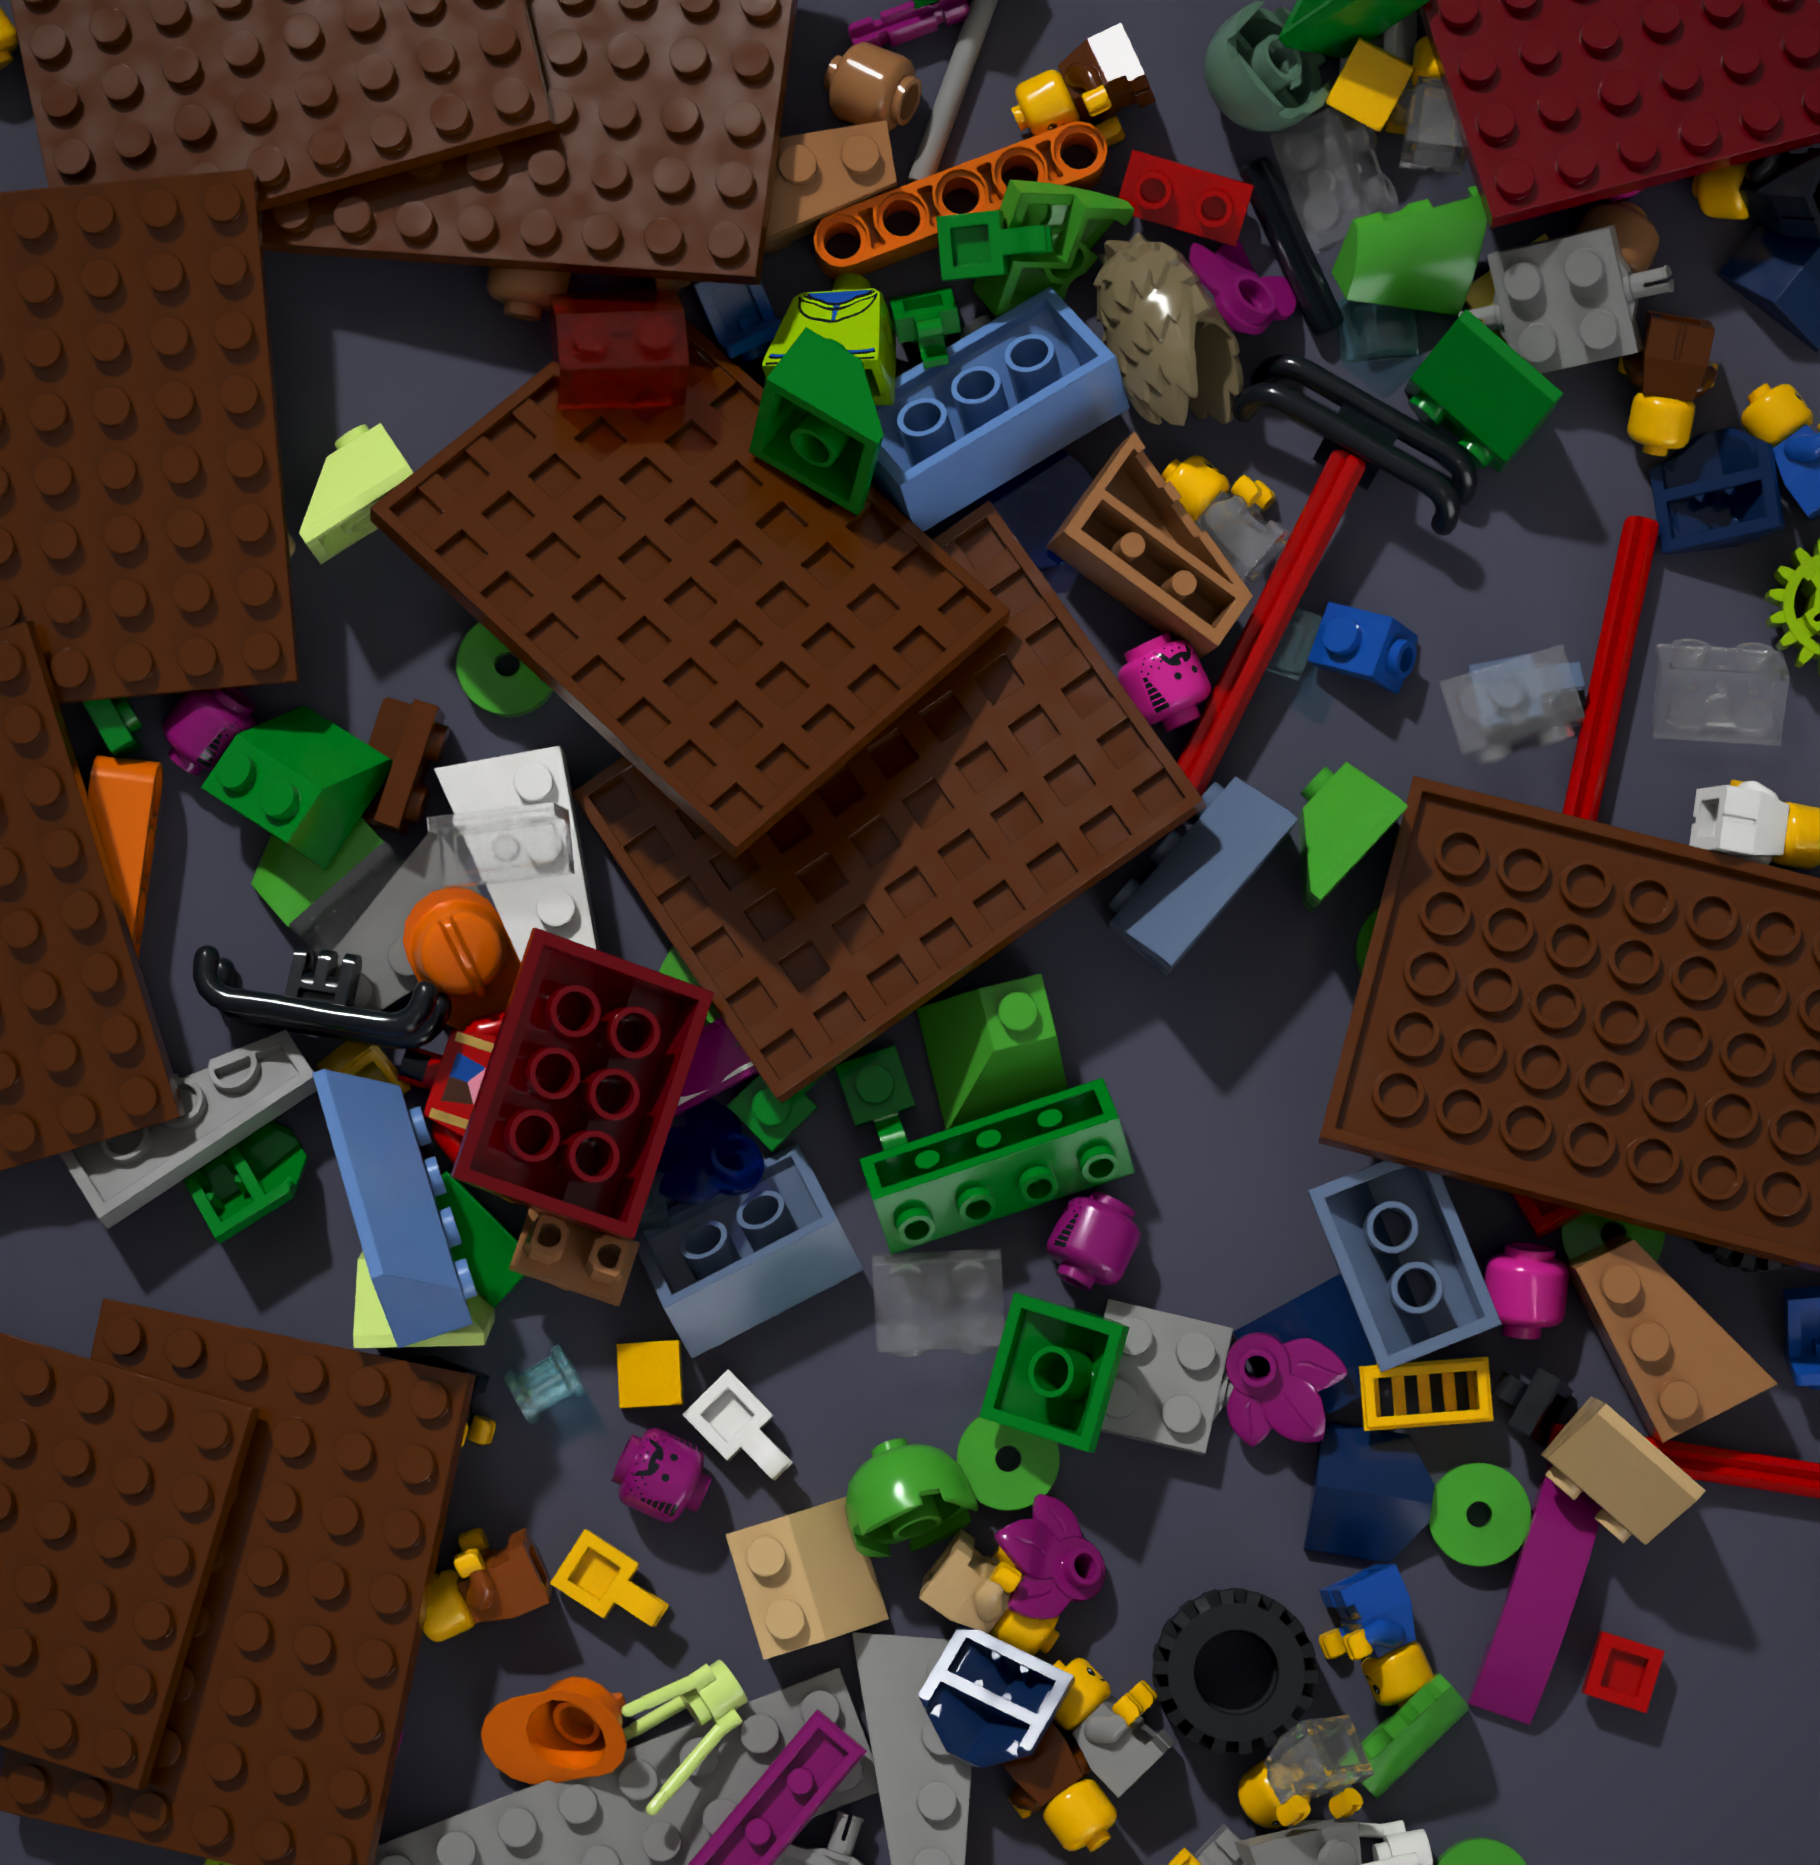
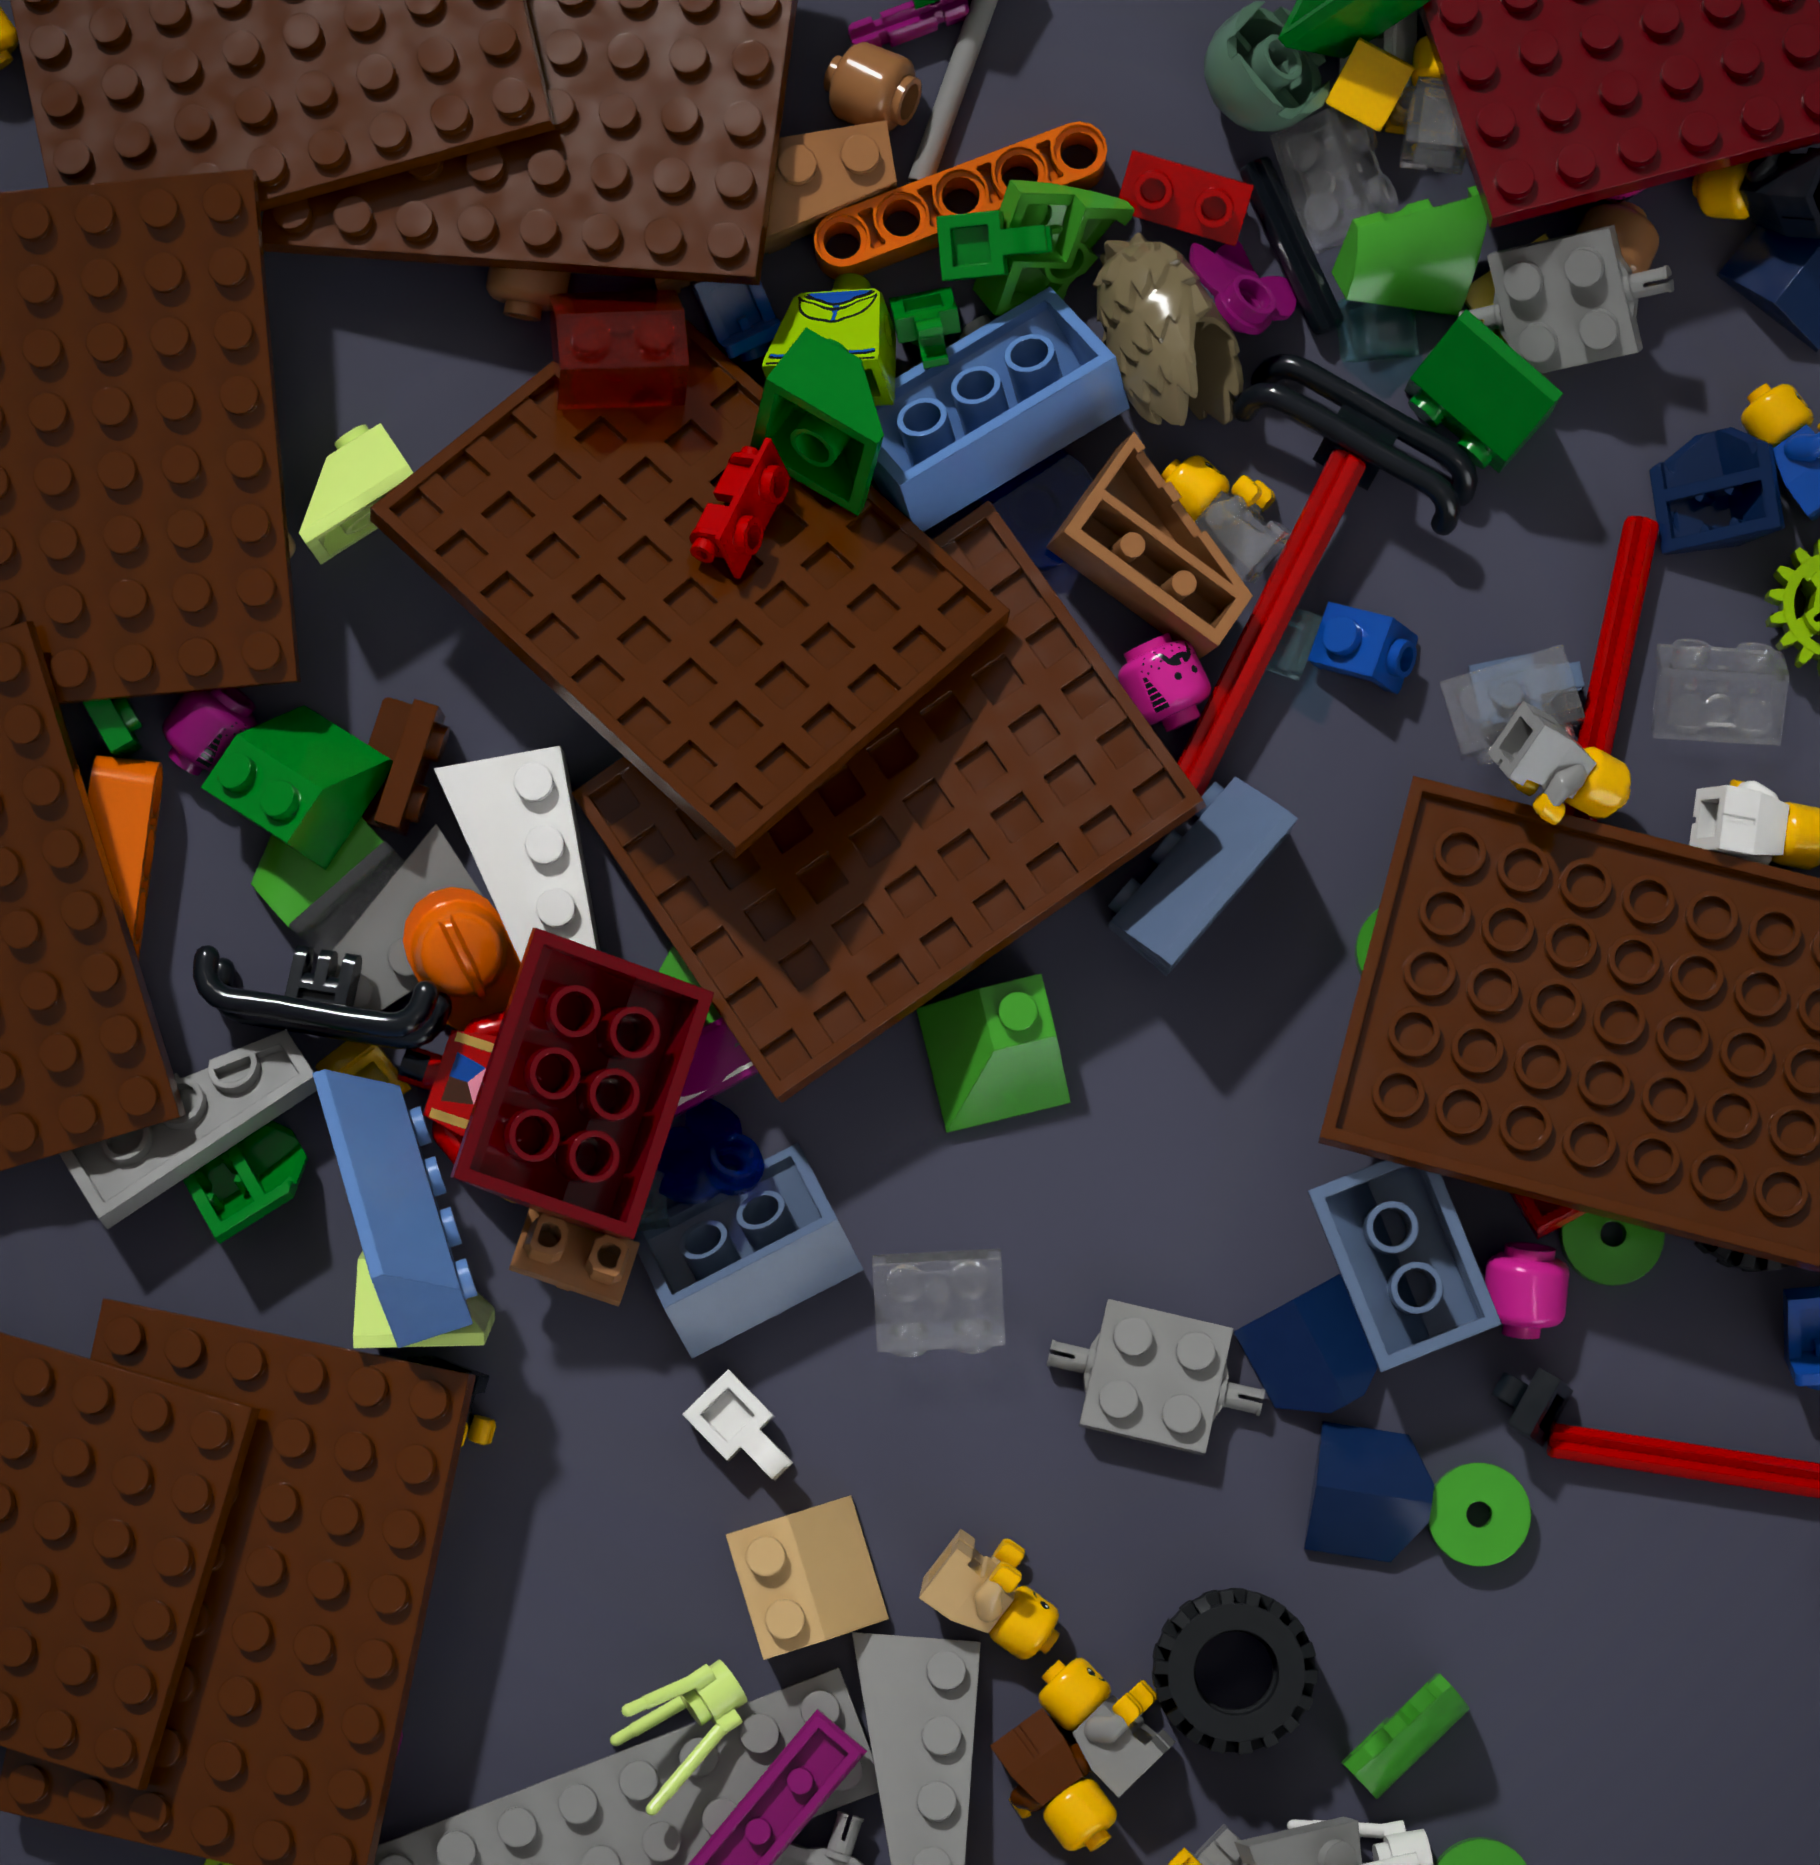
(484, 1242): green slope -> none
(486, 687): bright green piece -> none
(486, 1585): dark orange piece -> none
(504, 844): clear panel -> none
(545, 1384): clear light blue bush -> none
(557, 1733): orange piece -> none
(601, 1577): yellow plate -> none
(650, 1374): yellow slope -> none
(661, 1475): magenta head -> none
(754, 487): none -> red hinge
(769, 1117): green plate -> none
(877, 1093): green plate -> none
(905, 1496): bright green cylinder -> none
(991, 1698): dark blue slope -> none
(997, 1165): green brick -> none
(1000, 1488): bright green piece -> none
(1046, 1556): magenta plate -> none
(1054, 1372): green slope -> none
(1093, 83): piece -> none
(1093, 1240): magenta head -> none
(1286, 1395): magenta plate -> none
(1303, 1765): clear piece -> none
(1340, 826): bright green slope -> none
(1380, 1627): piece -> none
(1477, 1384): yellow slope -> none
(1537, 1604): magenta slope -> none
(1542, 753): none -> light grey piece
(1620, 1473): tan slope -> none
(1622, 1671): red plate -> none
(1661, 1341): medium nougat wedge -> none
(1670, 374): reddish brown piece -> none

